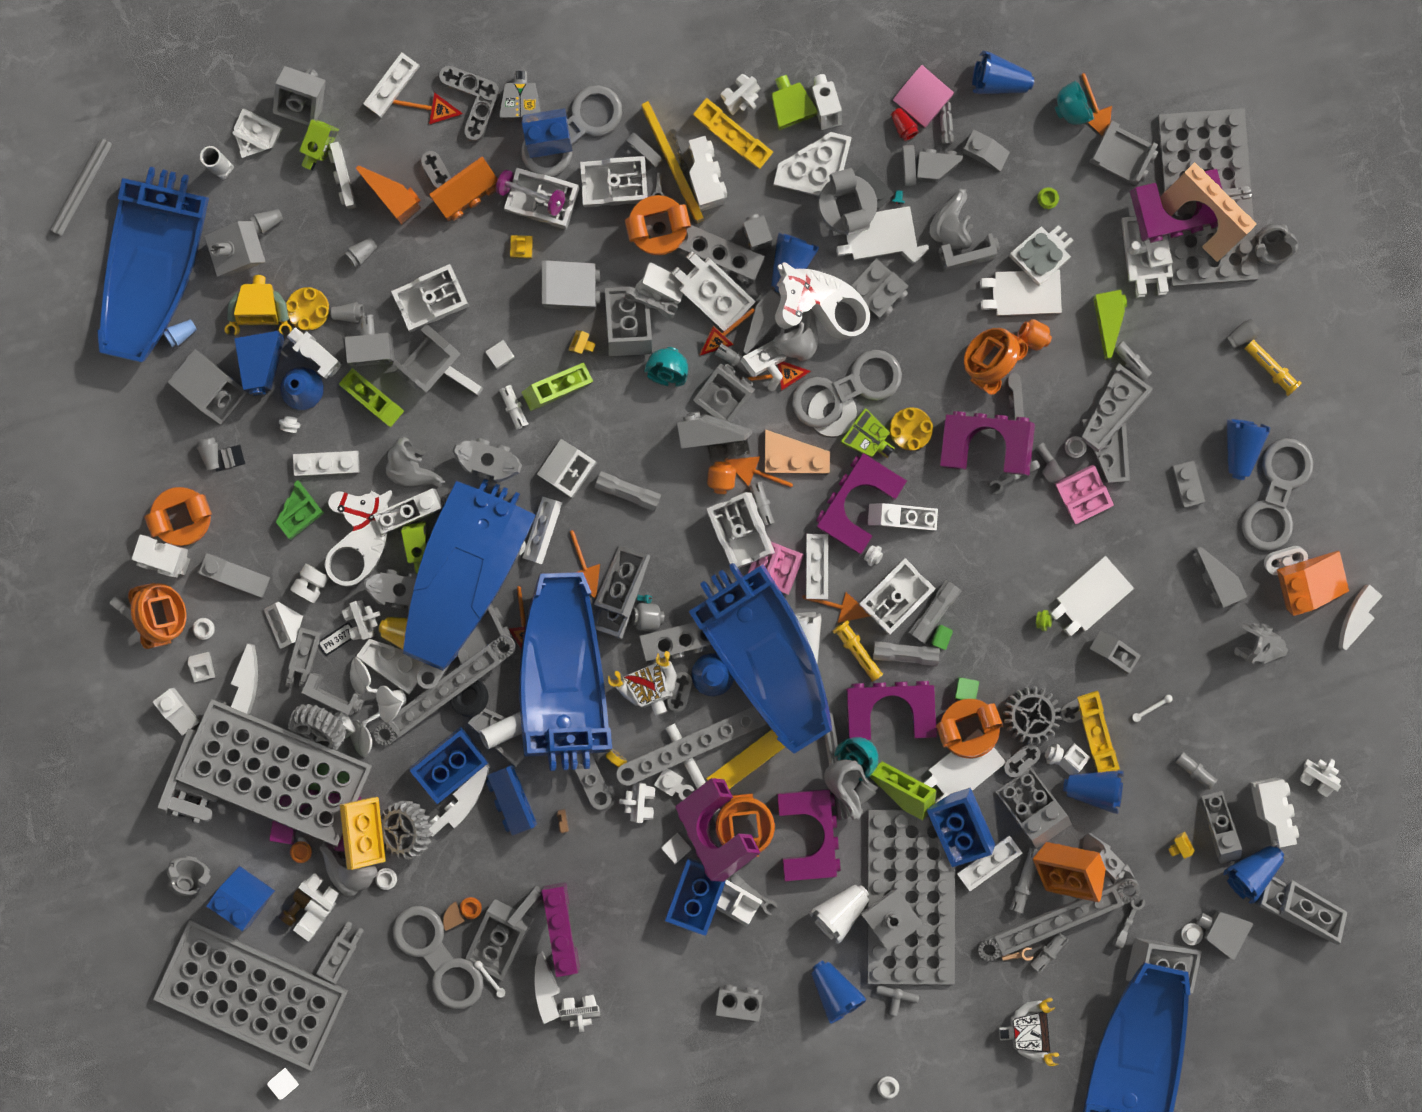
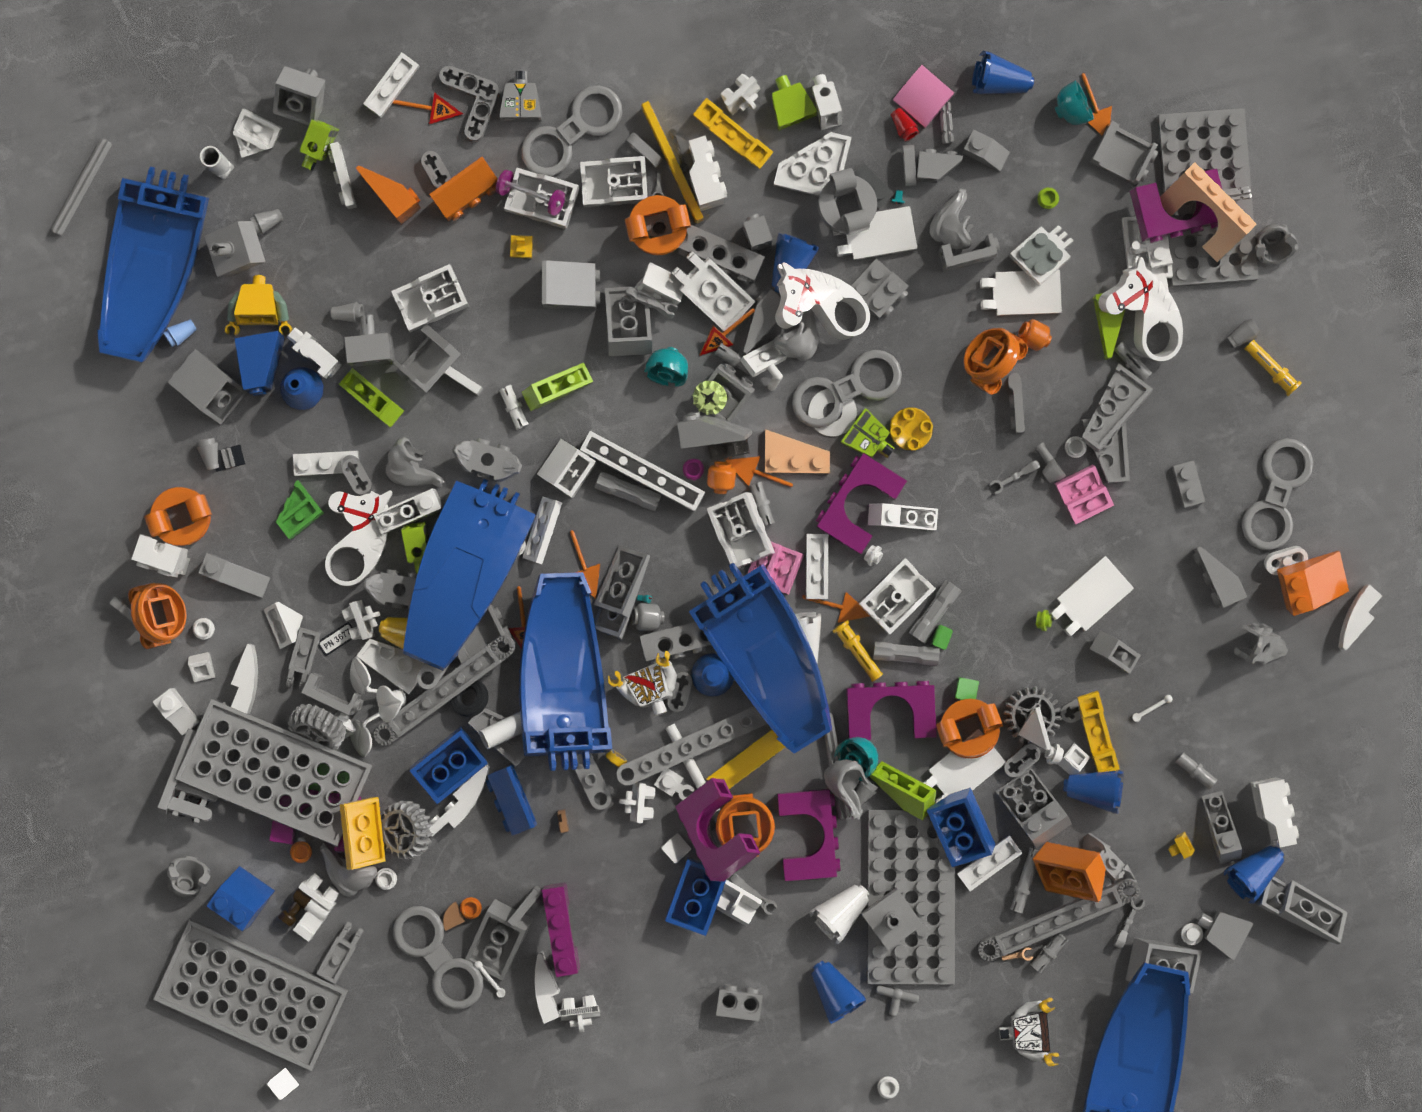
(289, 424): white plate -> none
(307, 308): yellow dish -> none
(311, 575): white wheel -> none
(360, 252): light grey cone -> none
(360, 472): none -> light grey beam
(500, 354): white slope -> none
(546, 133): blue slope -> none
(580, 343): yellow tile -> none
(642, 471): none -> white brick
(693, 469): none -> magenta plate
(719, 397): none -> yellowish green gear
(789, 372): piece -> none
(915, 254): white slope -> none
(961, 429): magenta arch -> none
(1035, 730): none -> white slope
(1152, 303): none -> white animal
(1244, 446): blue cone -> none
(1325, 775): white hips -> none

